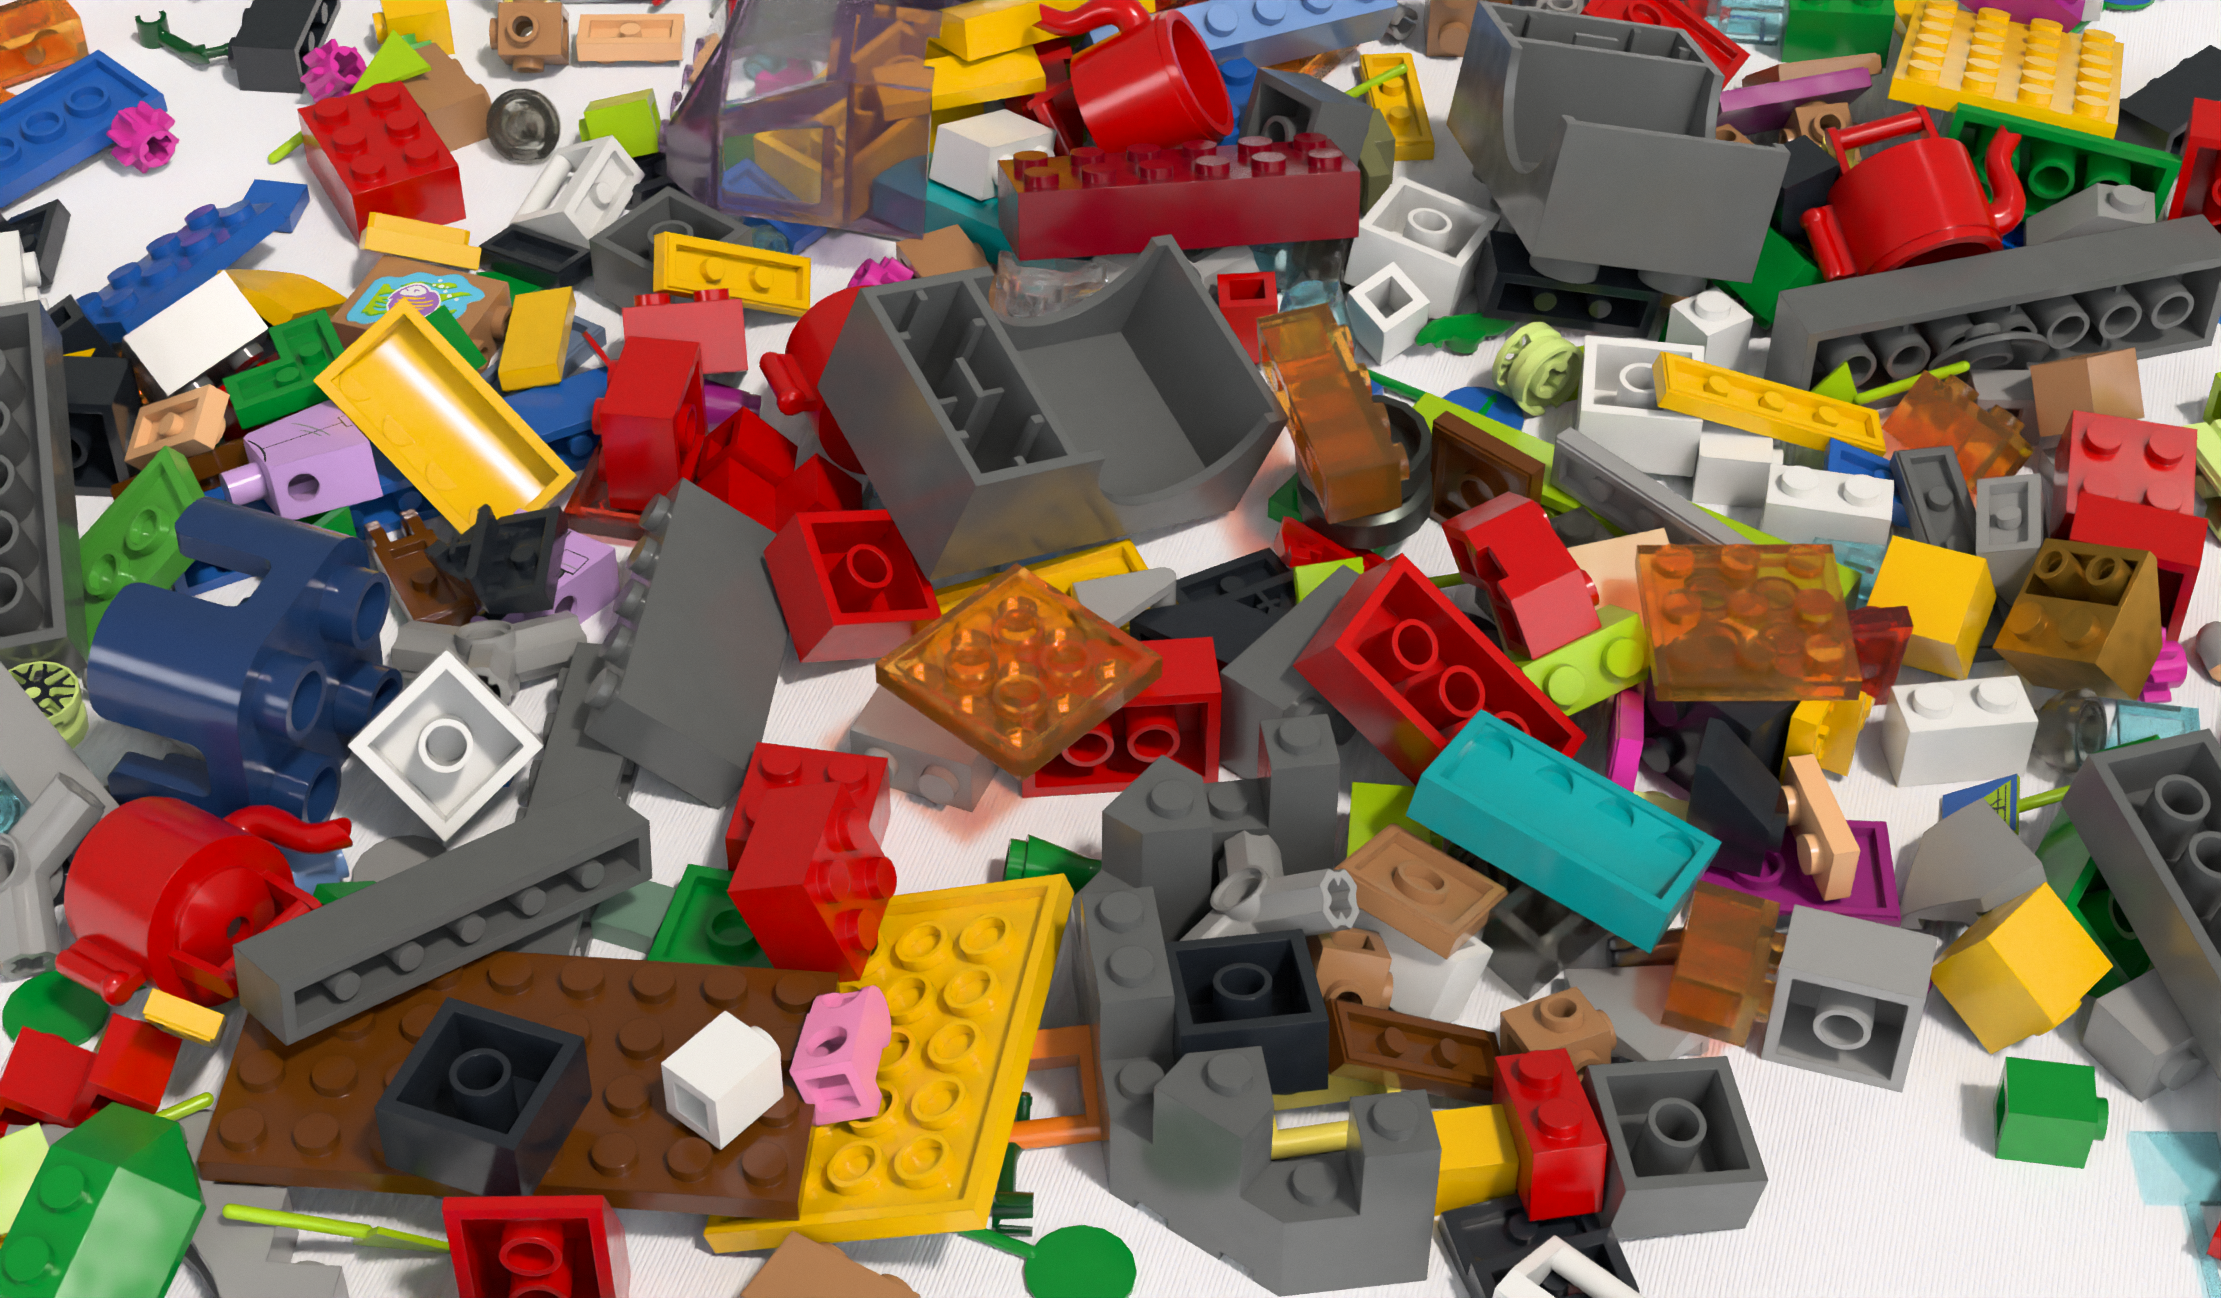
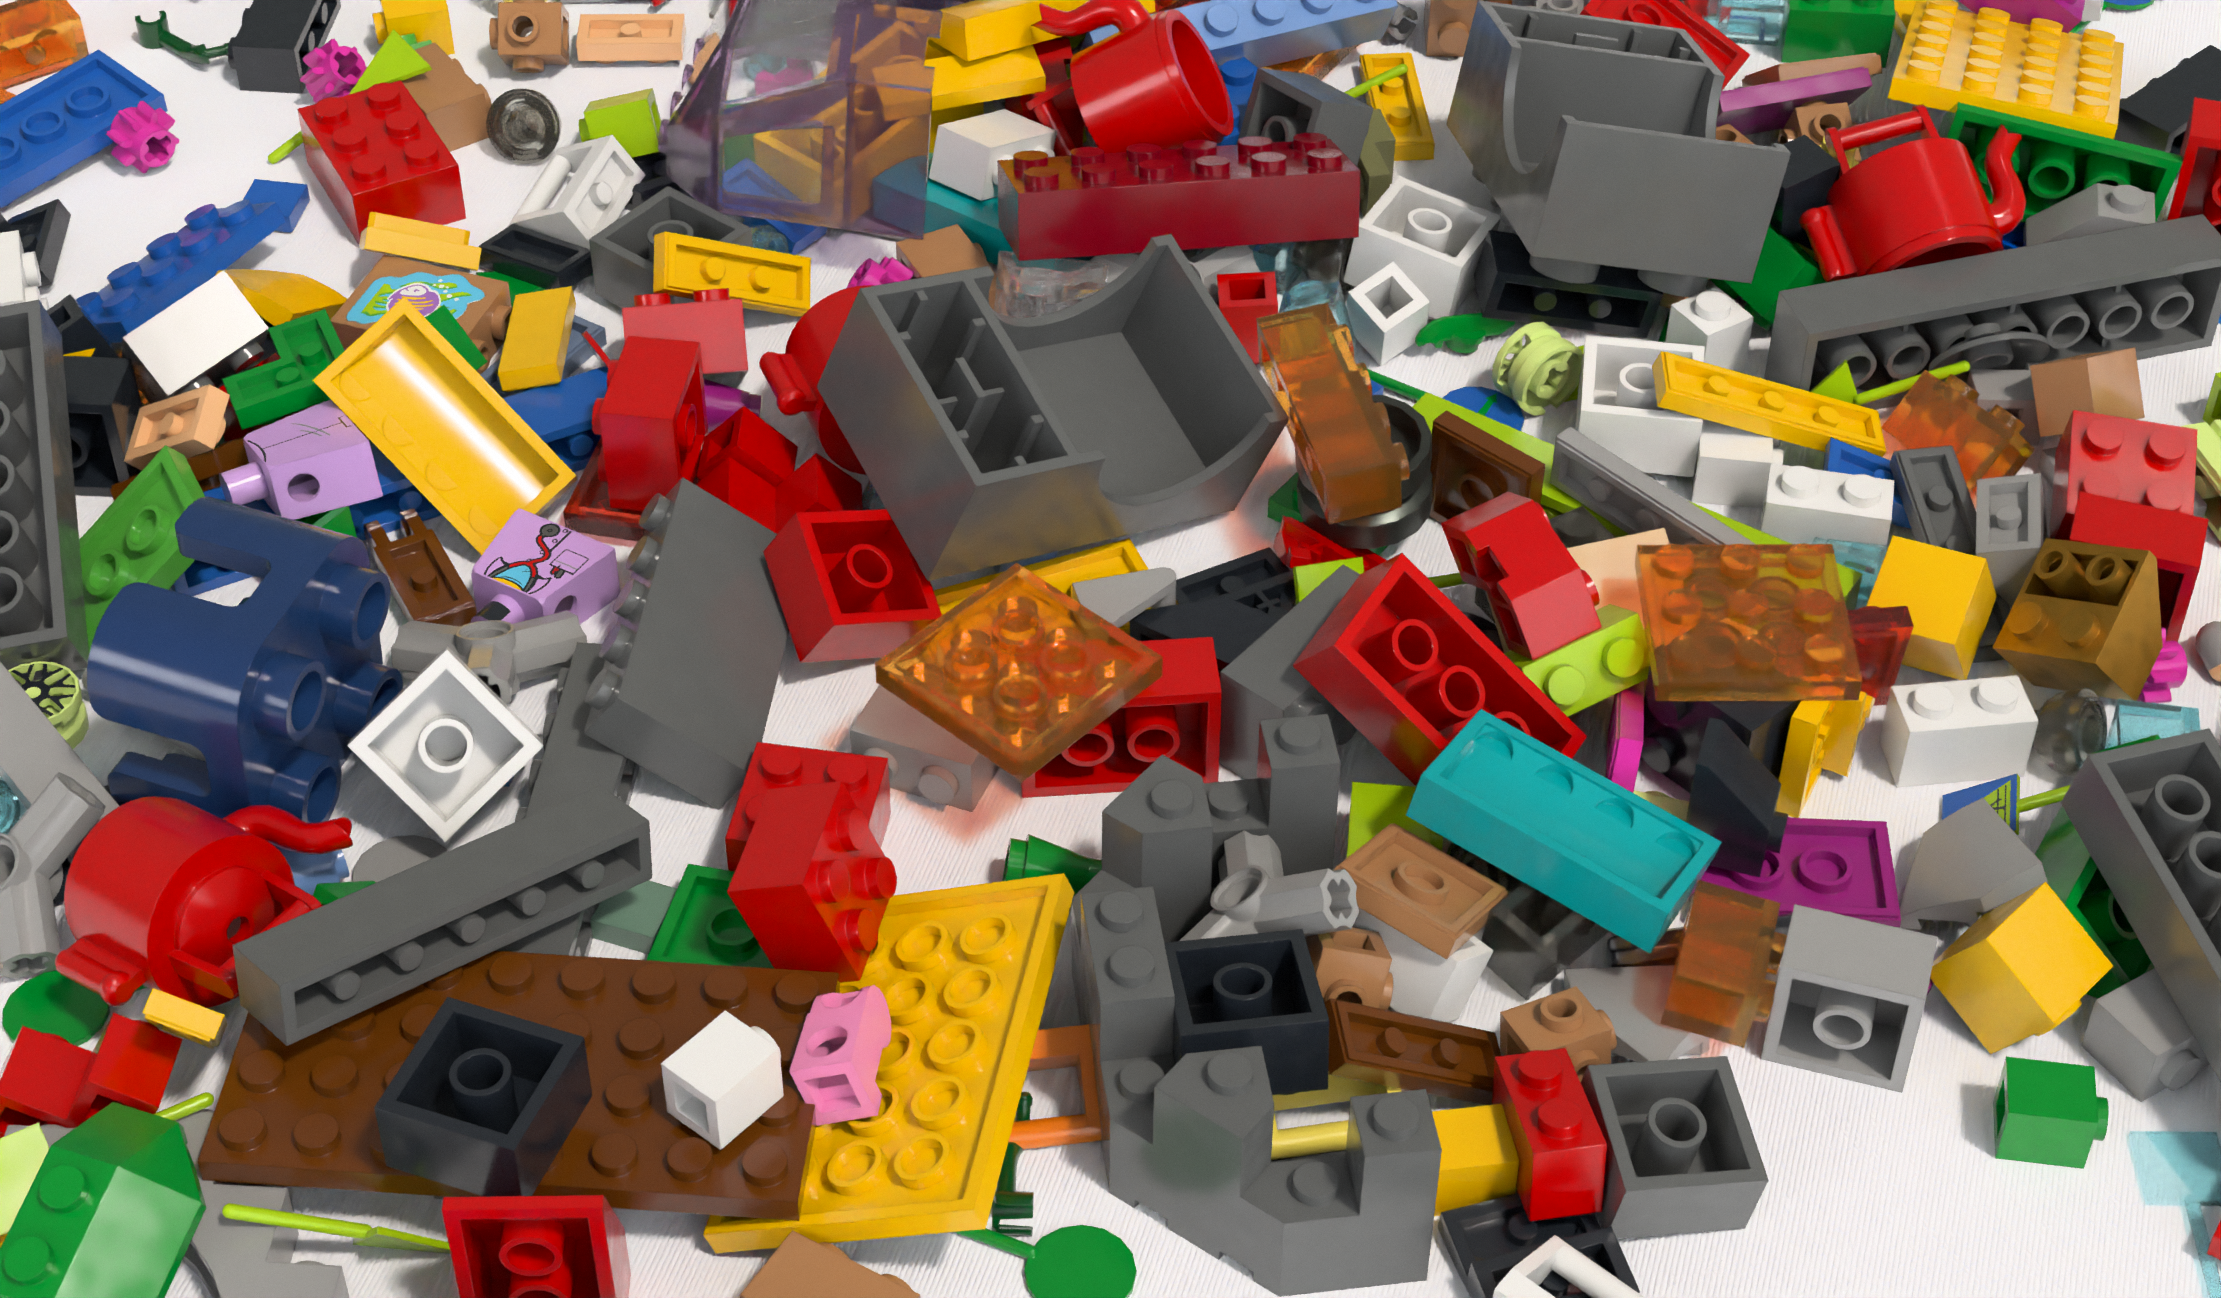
(506, 561): black slope -> none
(1819, 827): light nougat plate -> none

